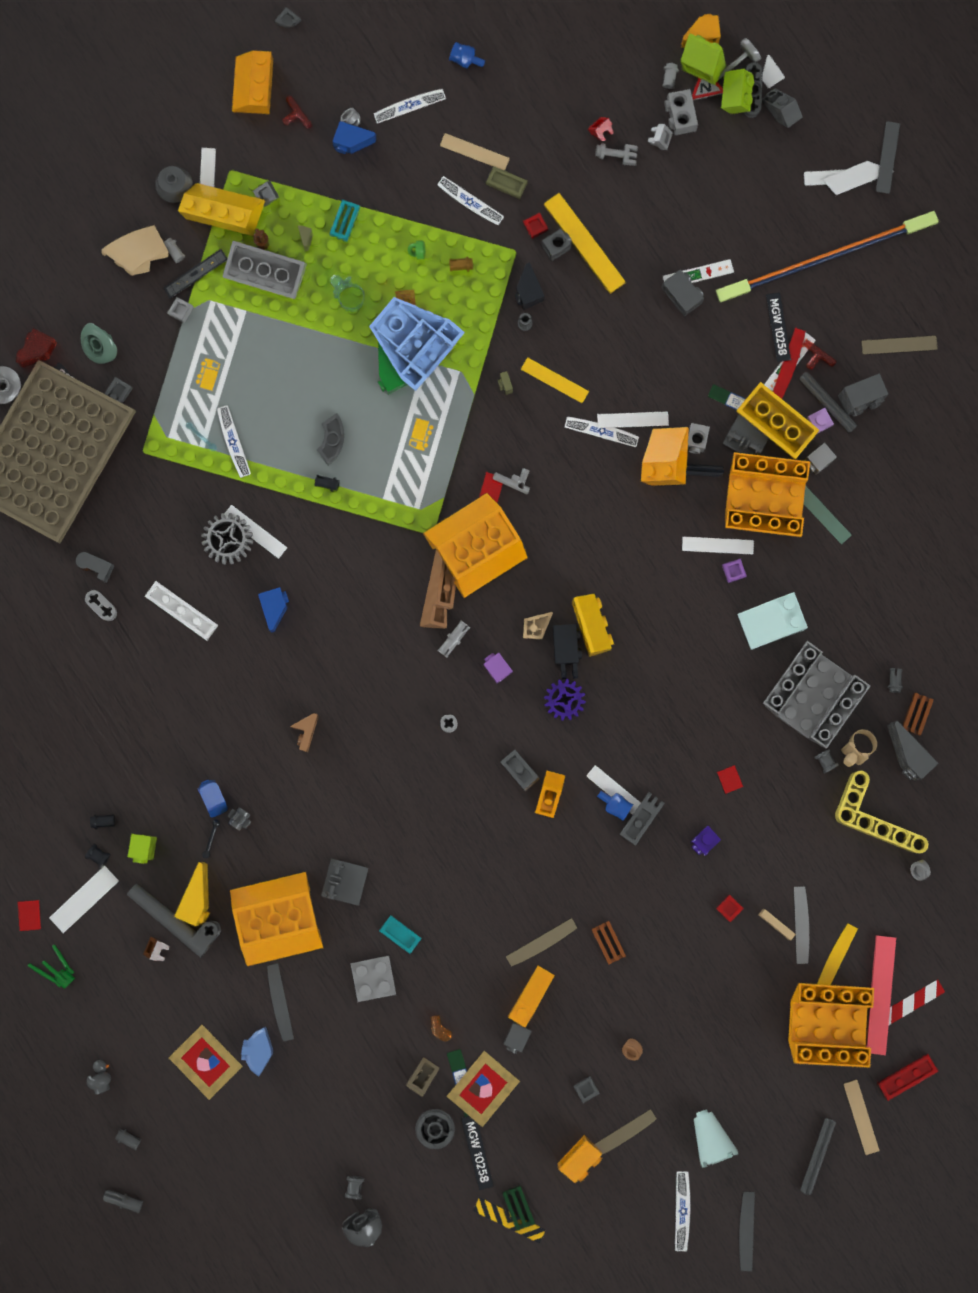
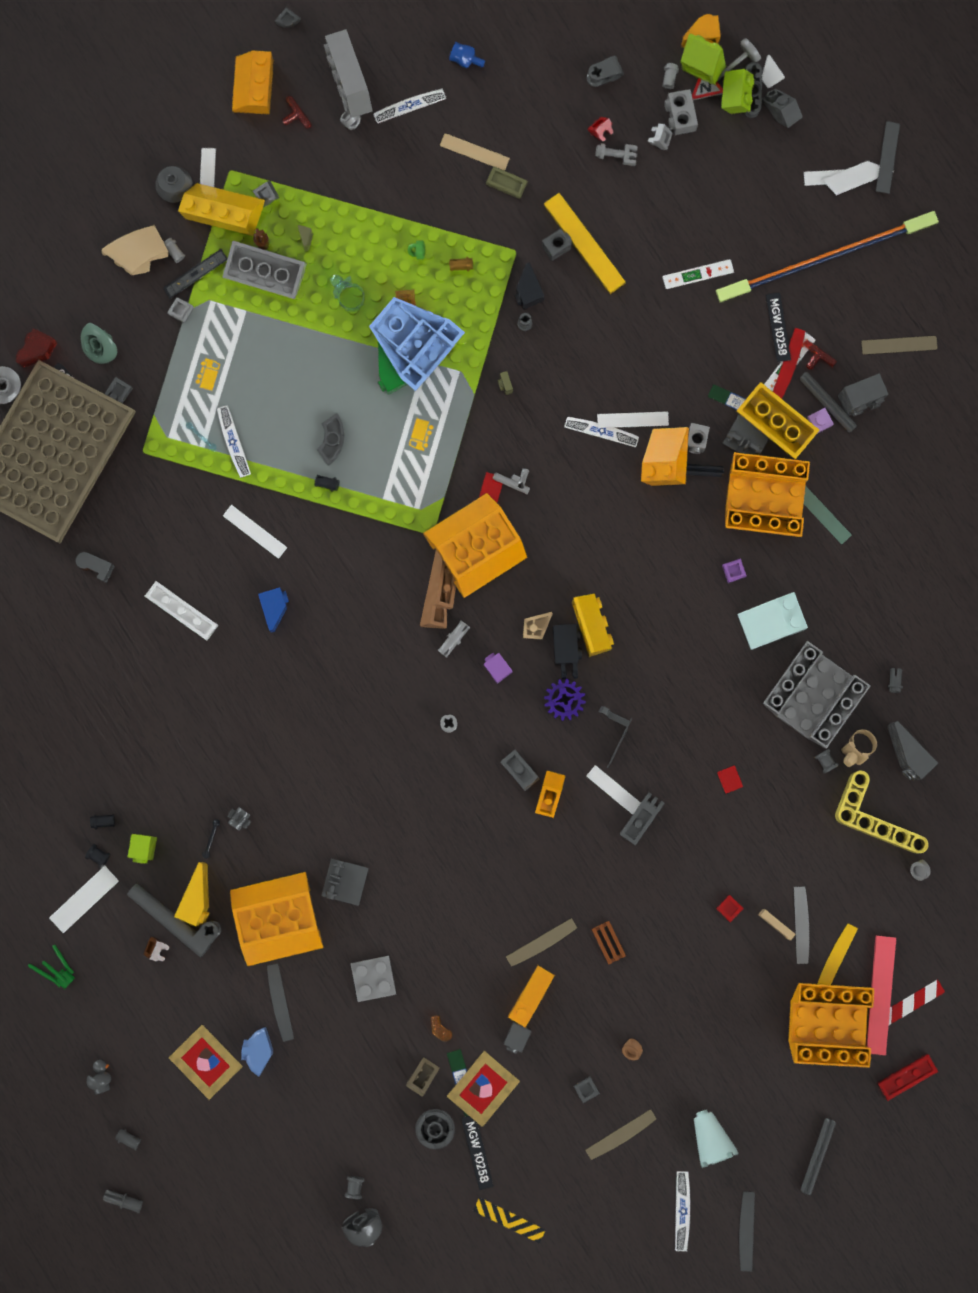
(29, 915): red sticker -> none
(98, 609): light grey beam -> none
(212, 531): light grey gear -> none
(212, 798): piece -> none
(308, 726): medium nougat slope -> none
(339, 235): teal tile -> none
(347, 74): none -> light grey brick
(352, 138): blue slope -> none
(400, 934): teal tile -> none
(470, 201): white sticker -> none
(524, 1224): dark green tile -> none
(535, 225): red tile -> none
(554, 380): yellow sticker -> none
(580, 1159): light orange slope -> none
(607, 70): none -> dark grey piece
(616, 805): blue piece -> none
(618, 719): none -> dark grey piece
(683, 292): dark grey brick -> none
(705, 841): dark purple bracket -> none
(717, 545): white sticker -> none
(820, 458): light grey brick -> none
(861, 1117): tan sticker -> none
(923, 699): dark orange tile -> none

